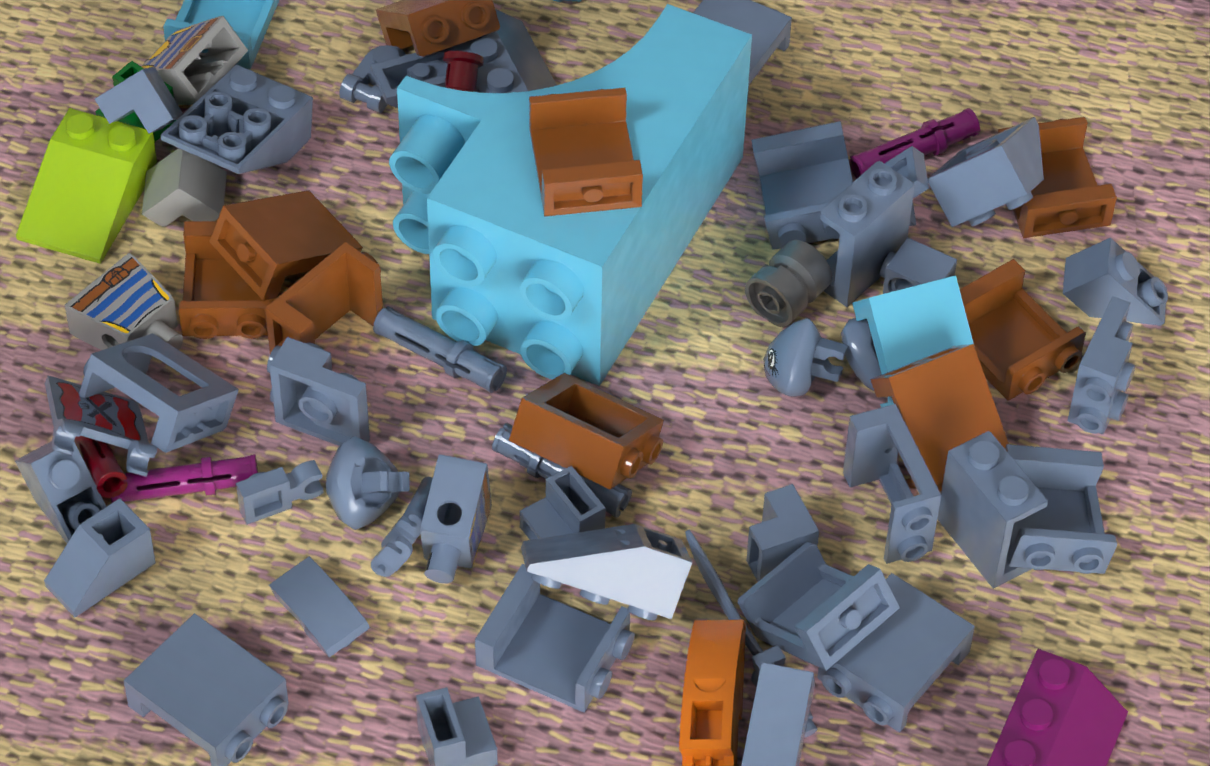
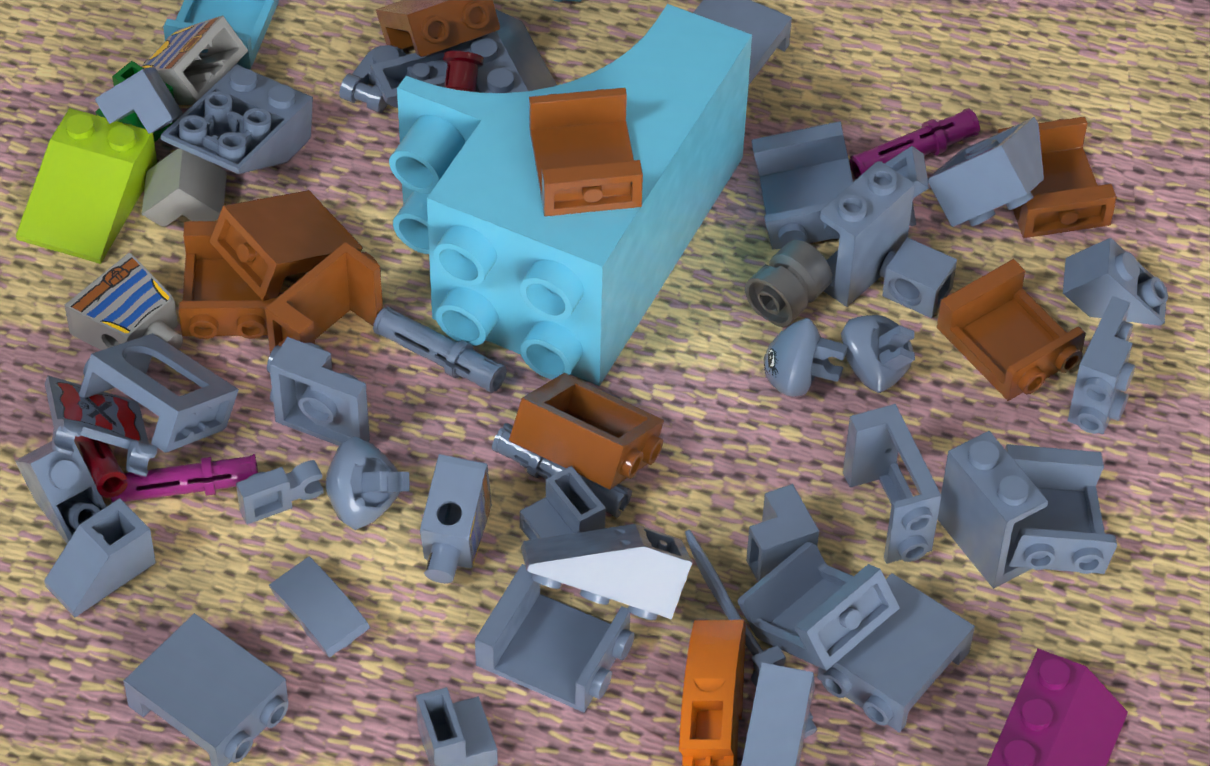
(398, 542): sand blue piece -> none
(915, 323): medium azure panel -> none
(942, 404): dark orange panel -> none

